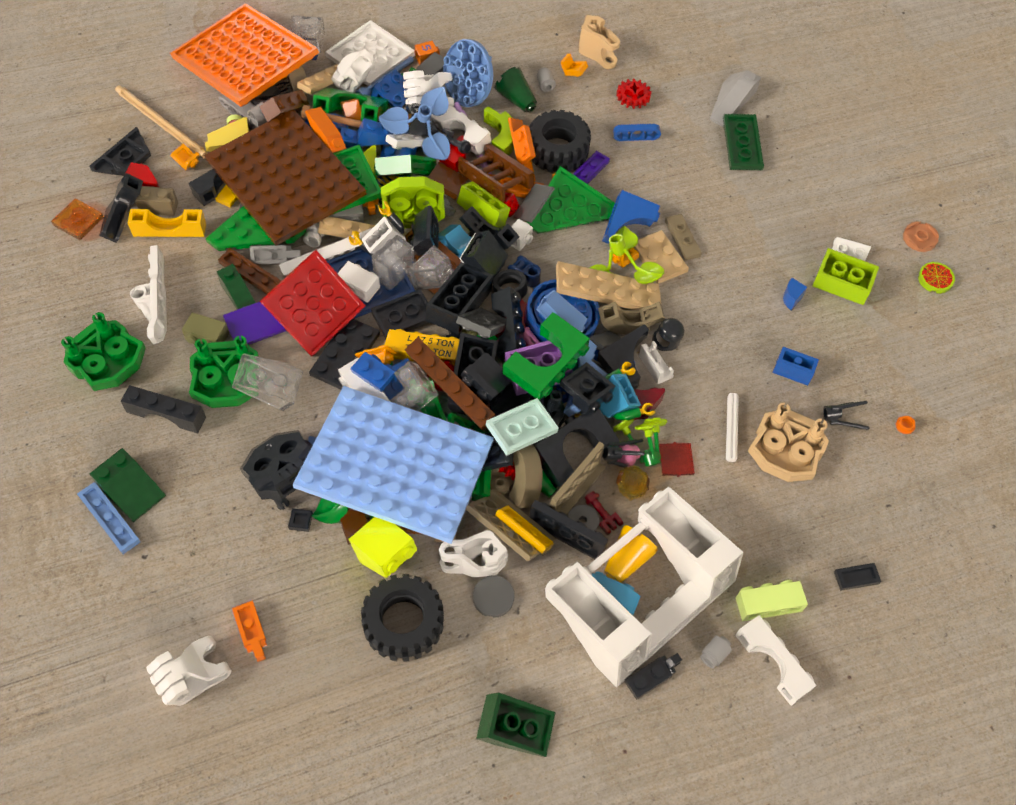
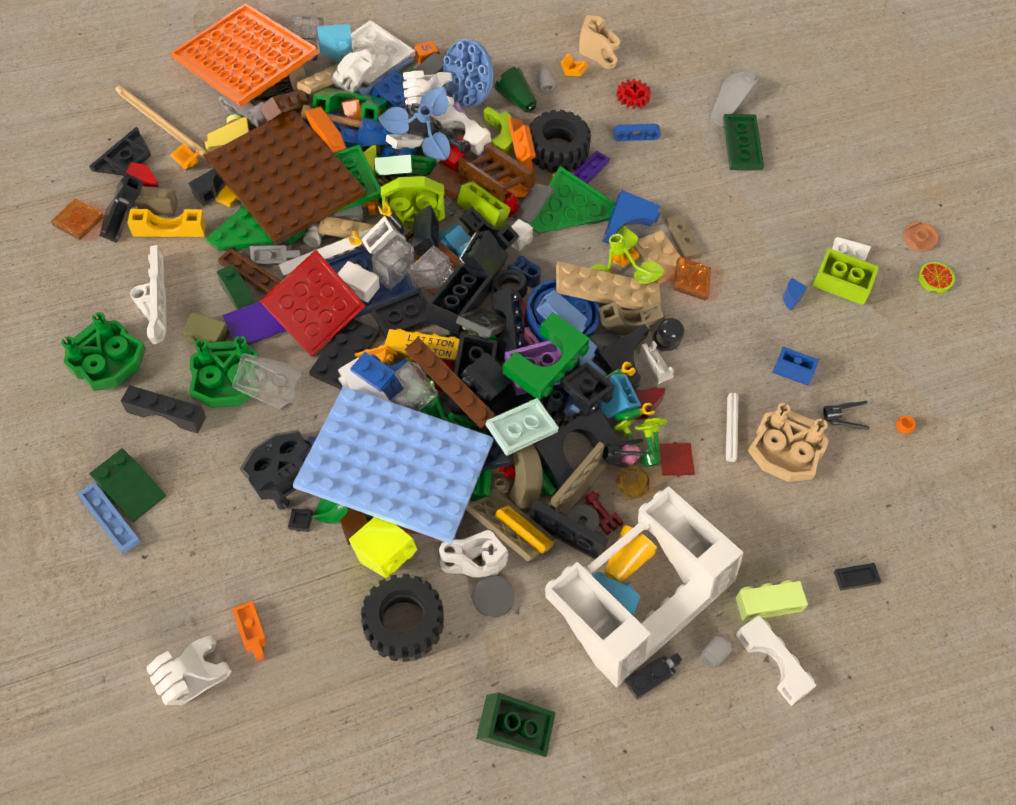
(335, 41): none -> medium azure slope
(692, 278): none -> clear orange plate

